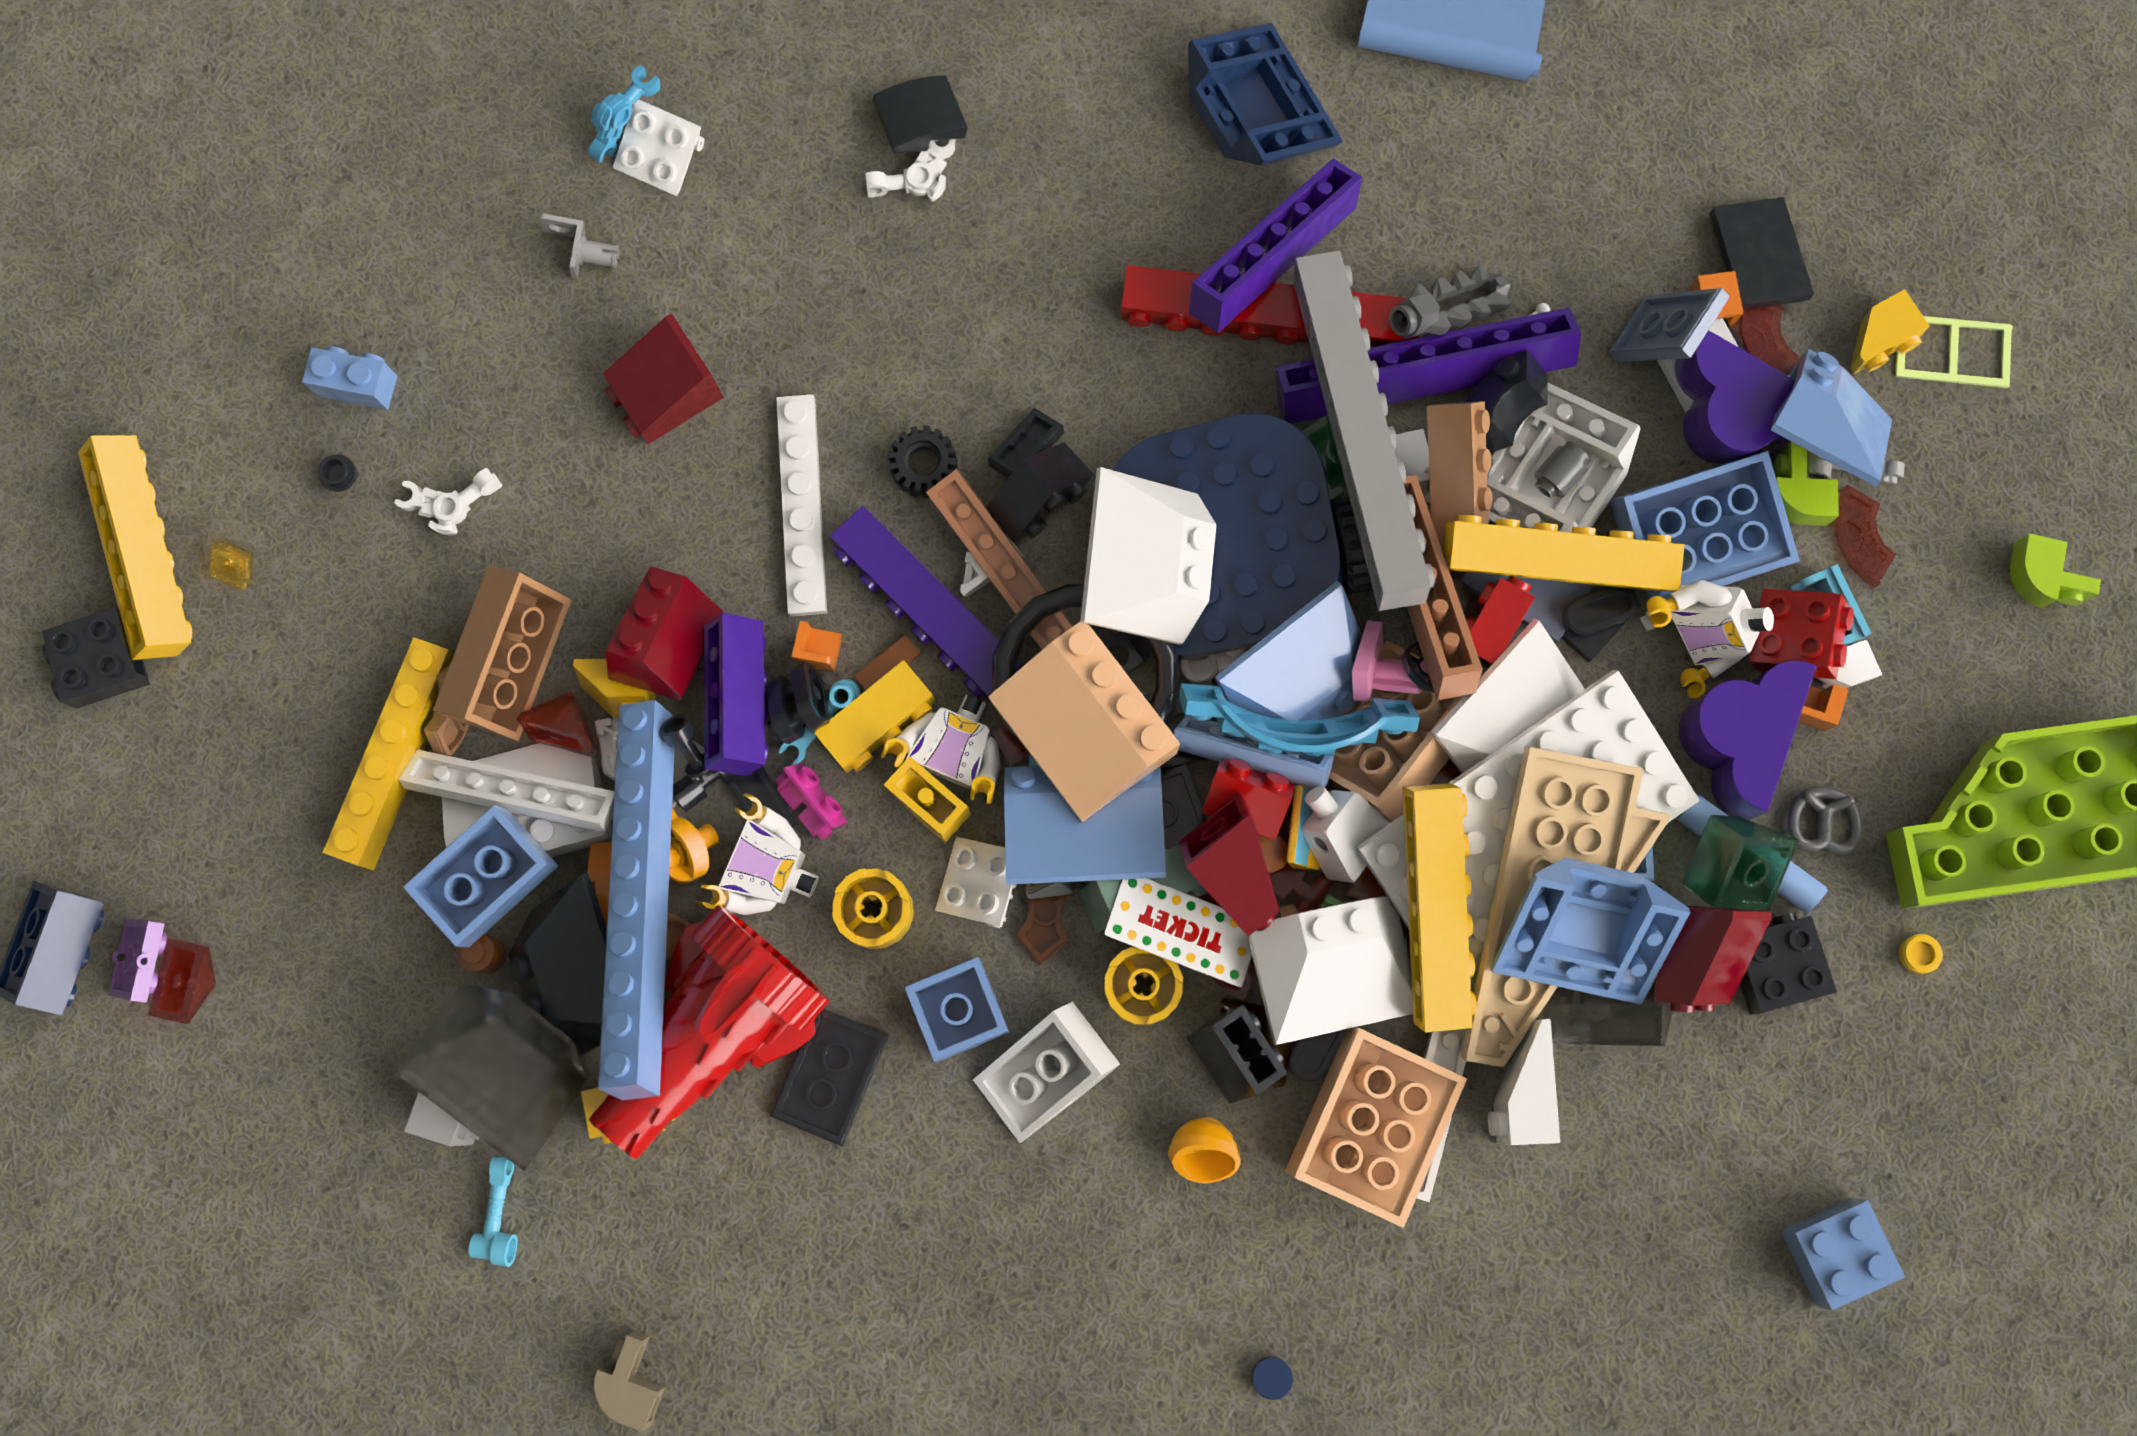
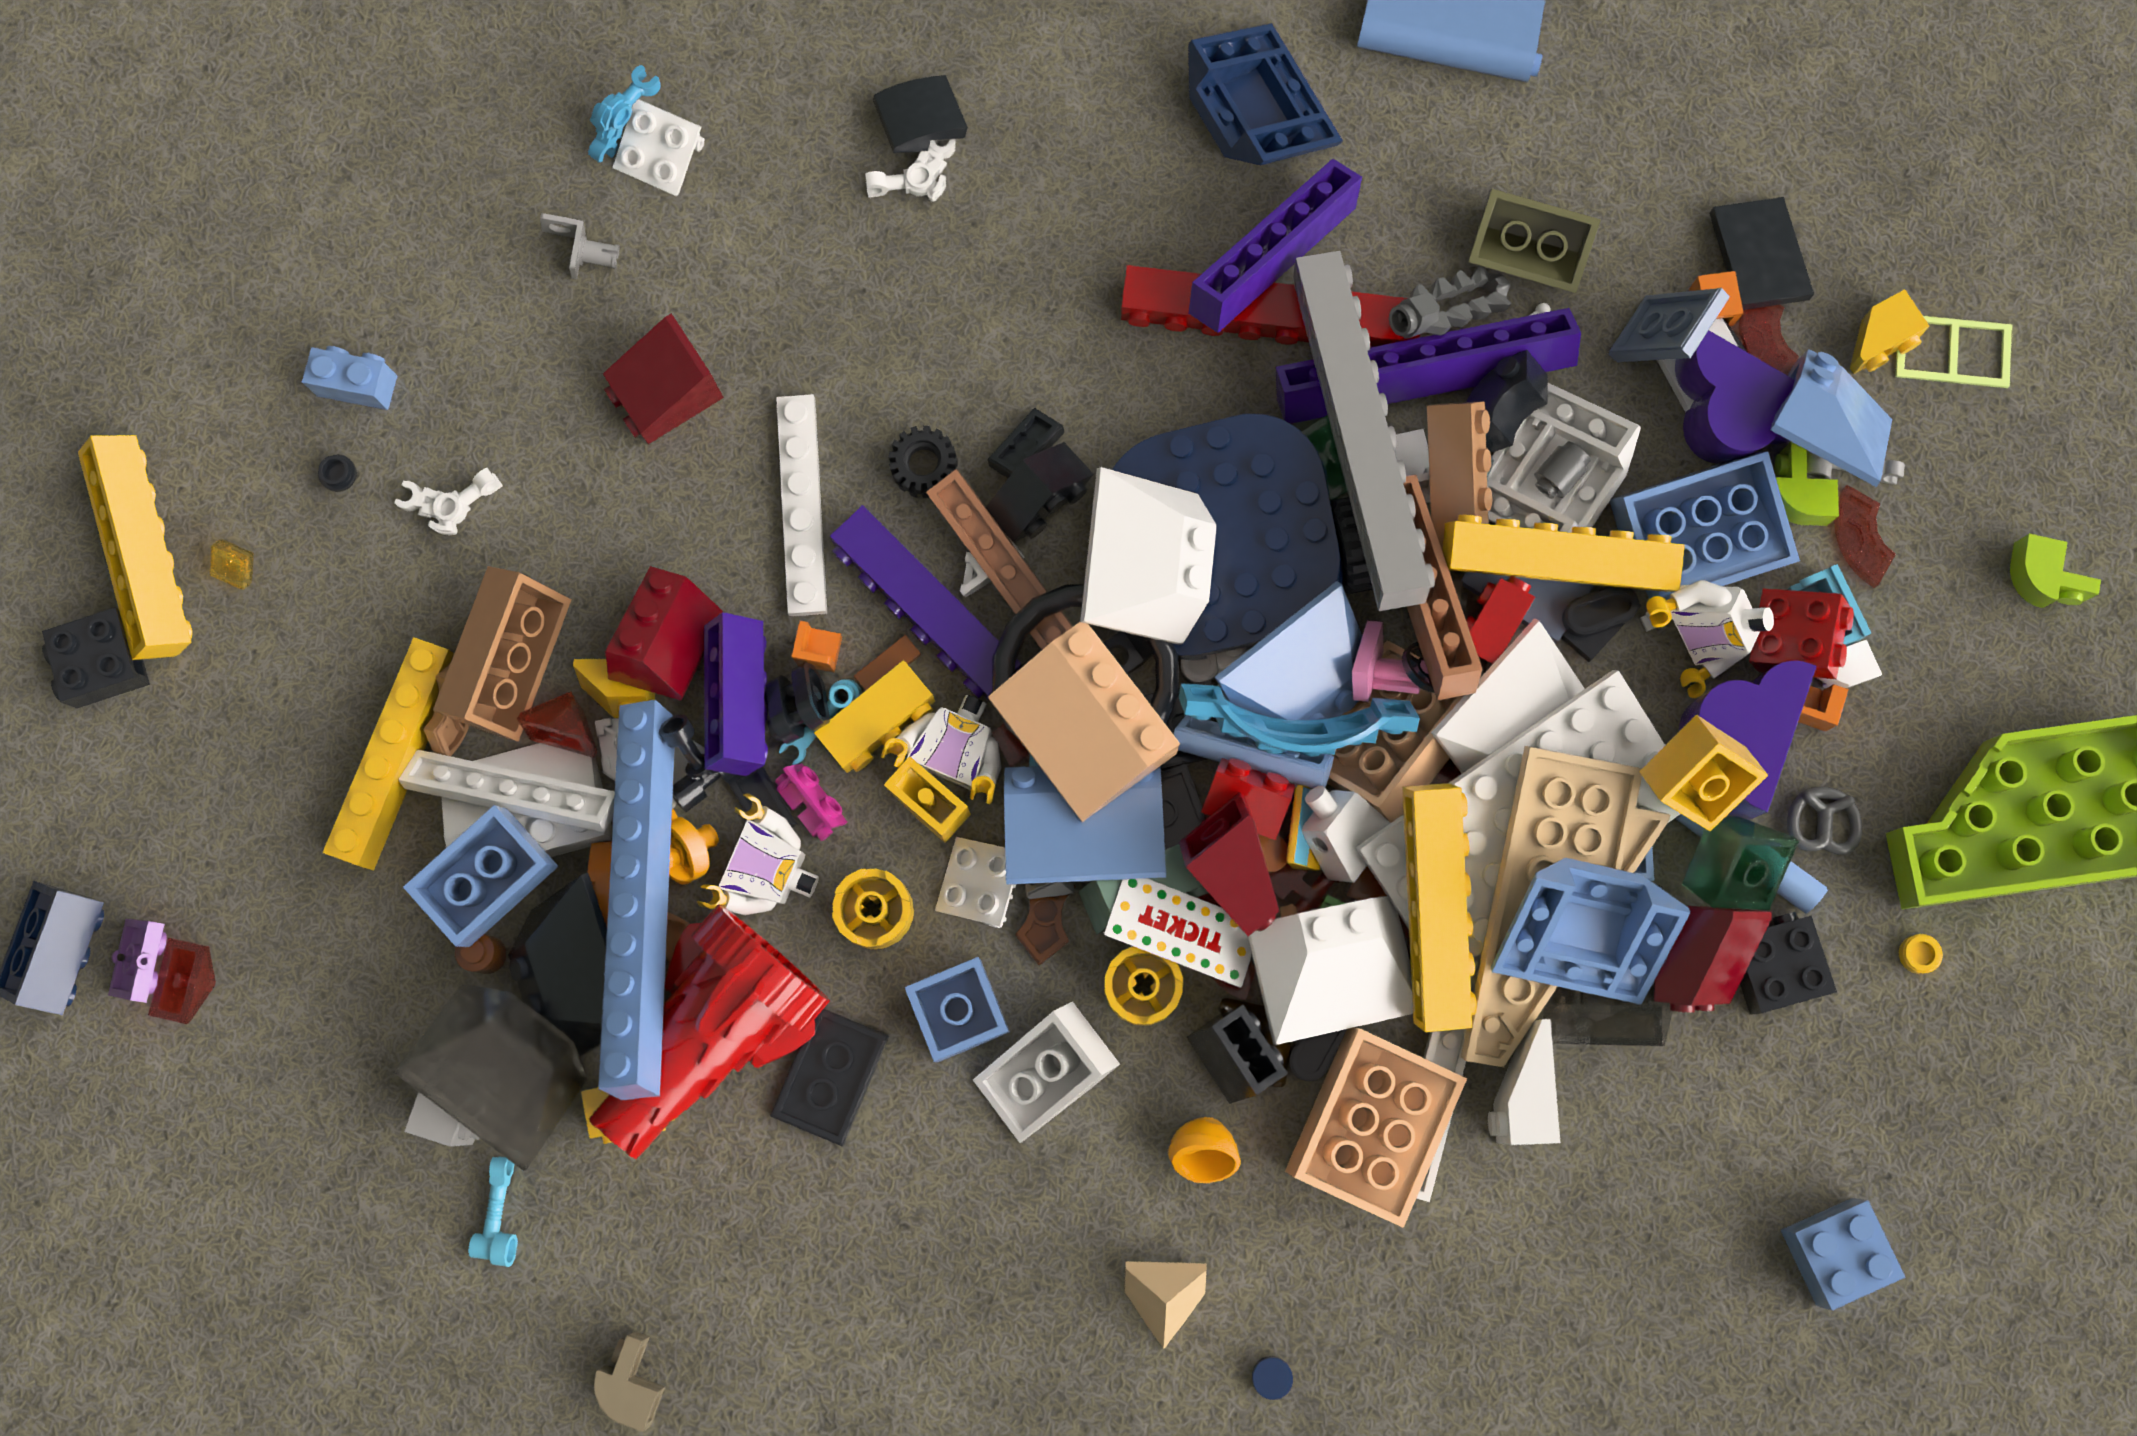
(1164, 1294): none -> tan slope
(1533, 240): none -> olive slope
(1703, 773): none -> yellow brick

